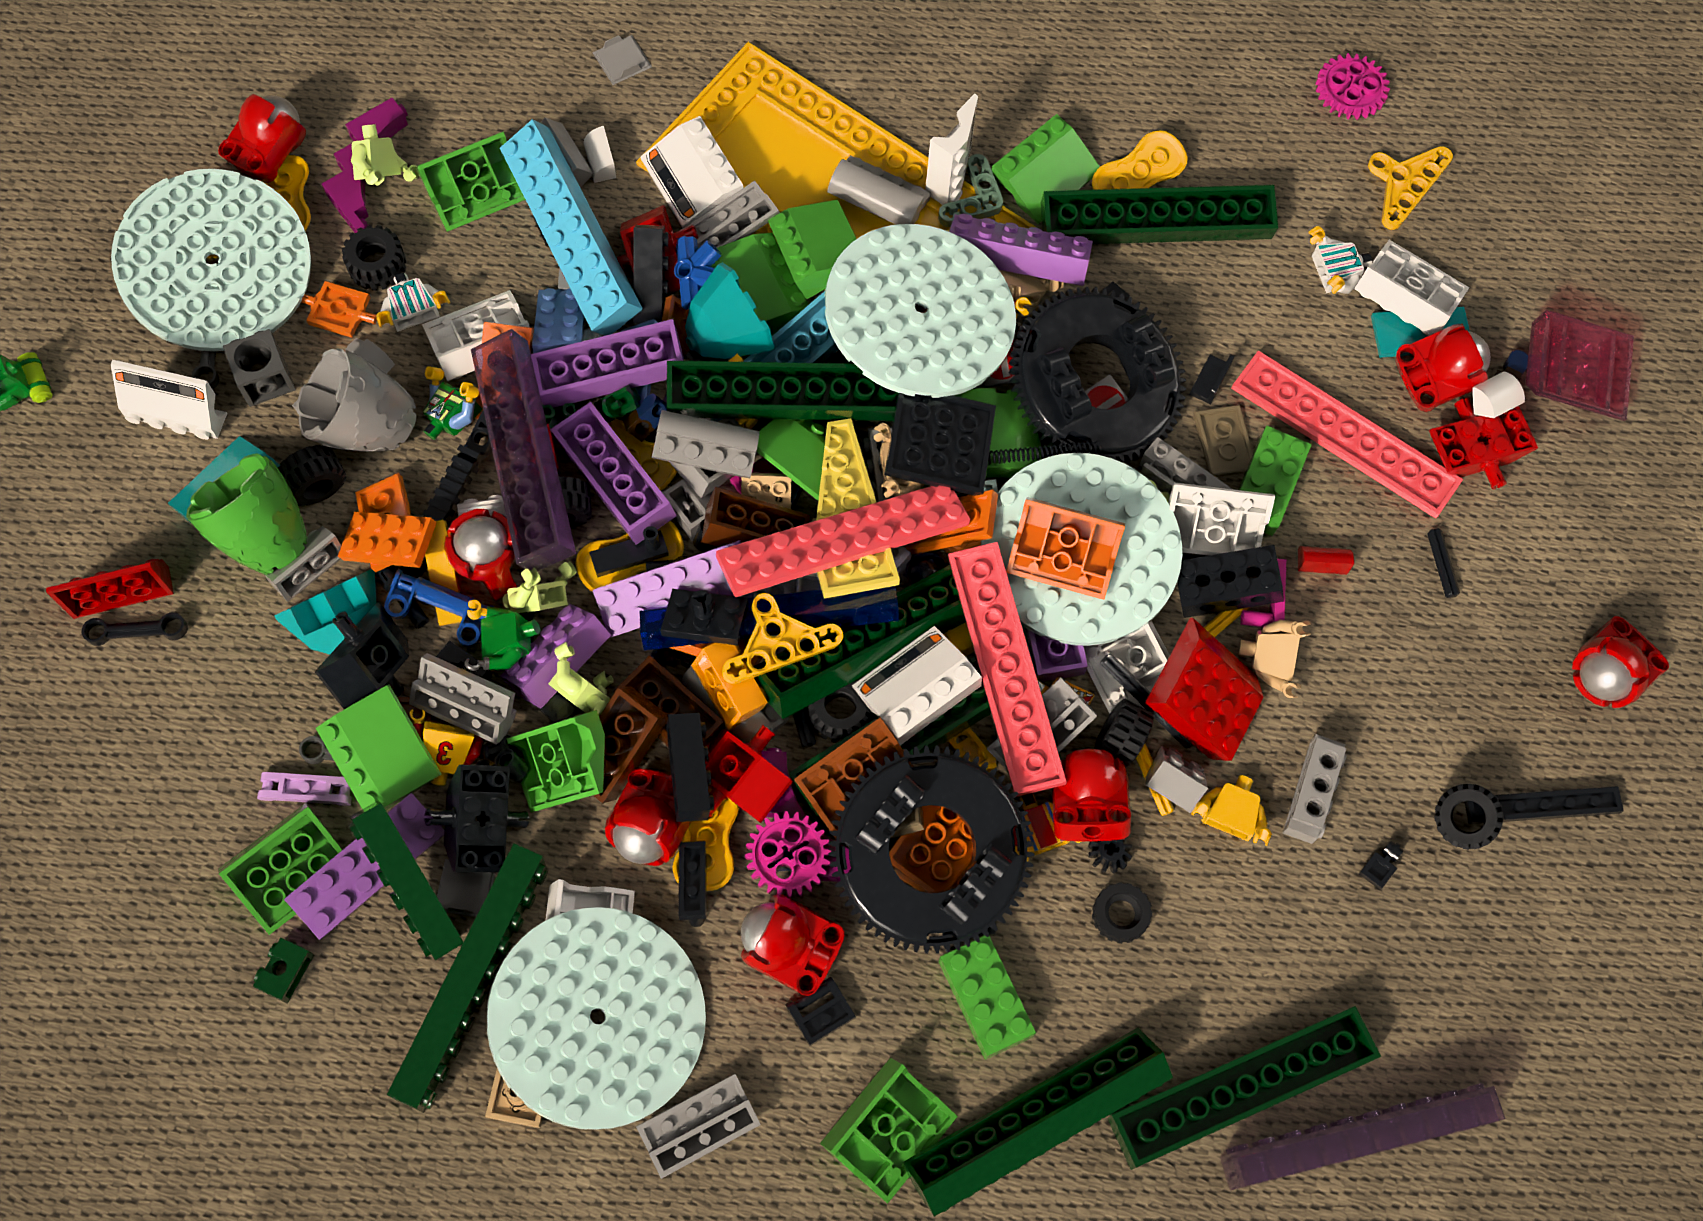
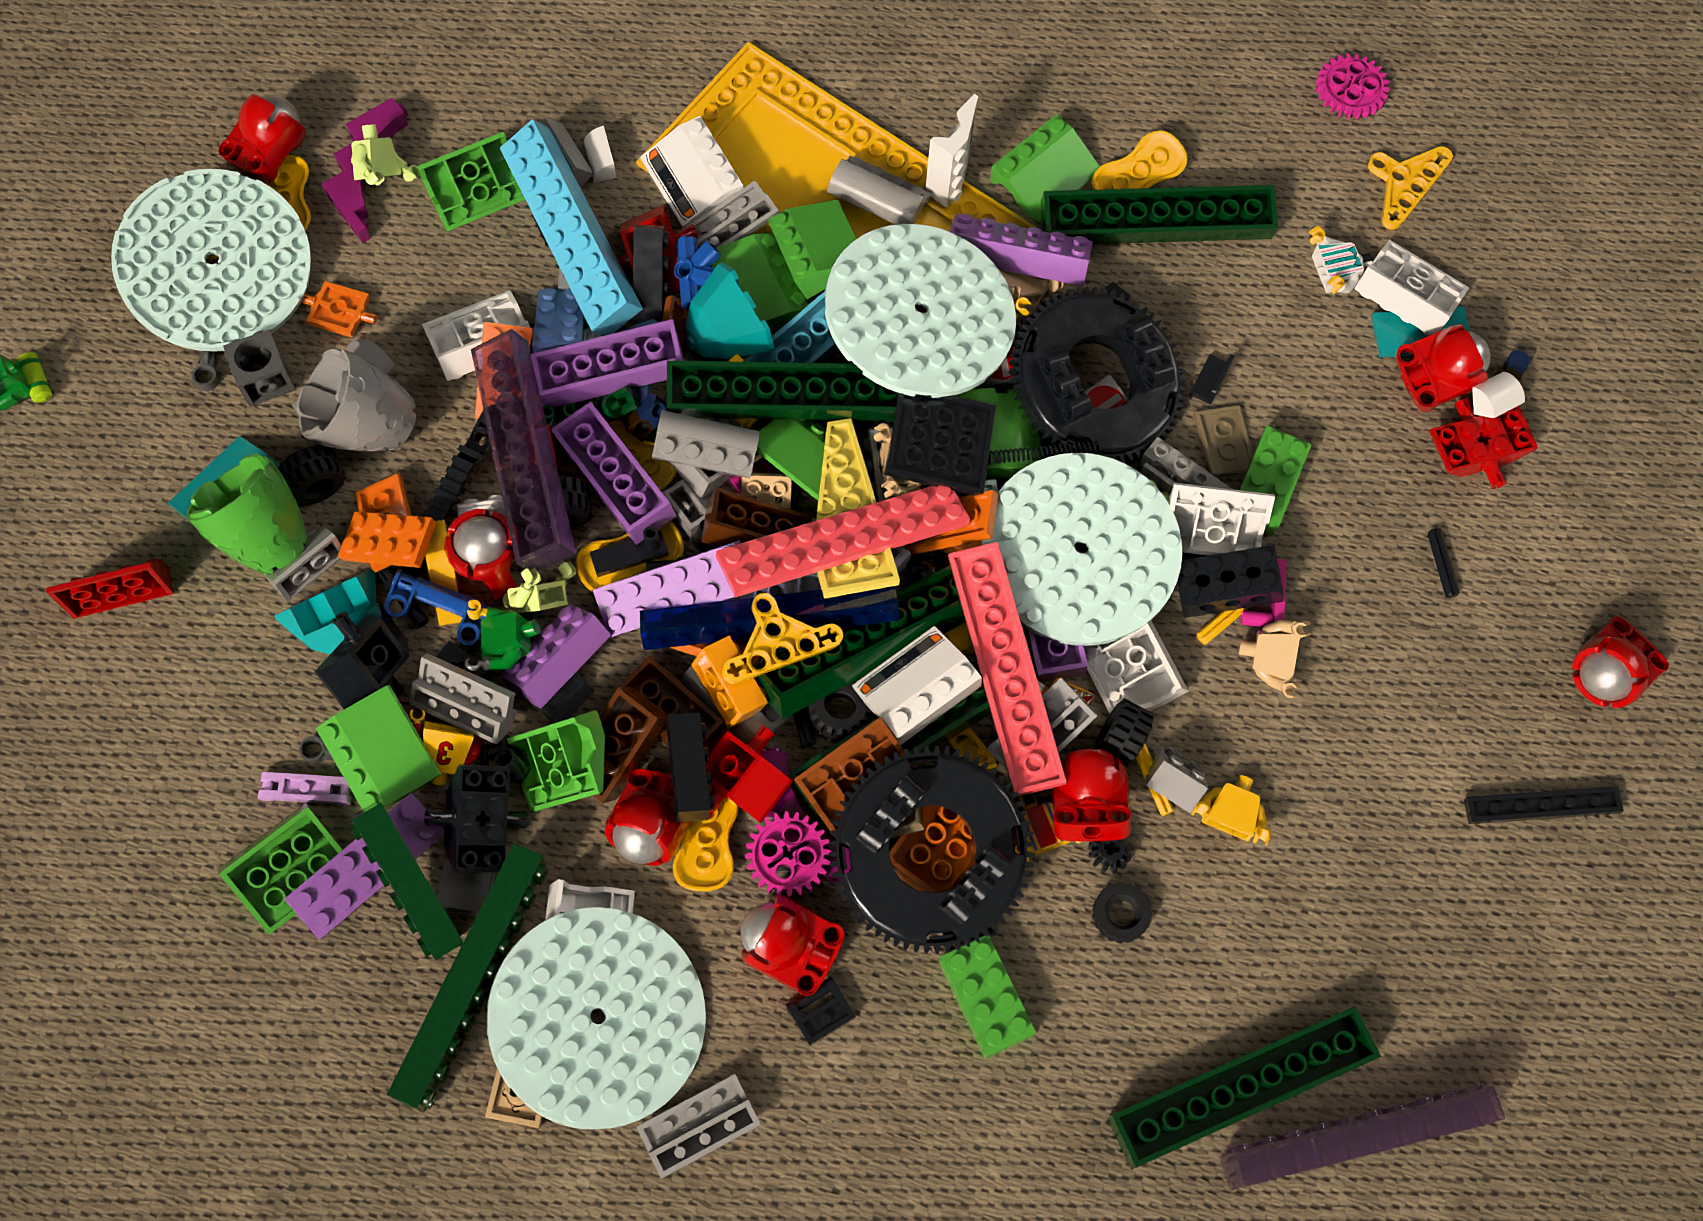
(134, 629): black piece -> none
(166, 400): white piece -> none
(283, 985): dark green brick -> none
(367, 242): black tyre -> none
(410, 303): torso -> none
(449, 407): torso -> none
(577, 688): yellowish green torso -> none
(621, 58): light grey piece -> none
(670, 657): black plate -> none
(693, 882): black piece -> none
(704, 616): black plate -> none
(886, 1127): bright green piece -> none
(982, 195): sand green beam -> none
(1037, 1120): dark green brick -> none
(1065, 548): orange piece -> none
(1139, 692): black axle -> none
(1206, 693): red slope -> none
(1299, 821): light grey brick -> none
(1325, 560): red brick -> none
(1347, 434): coral plate -> none
(1379, 869): black plate -> none
(1458, 837): black tyre -> none
(1580, 364): clear pink slope -> none

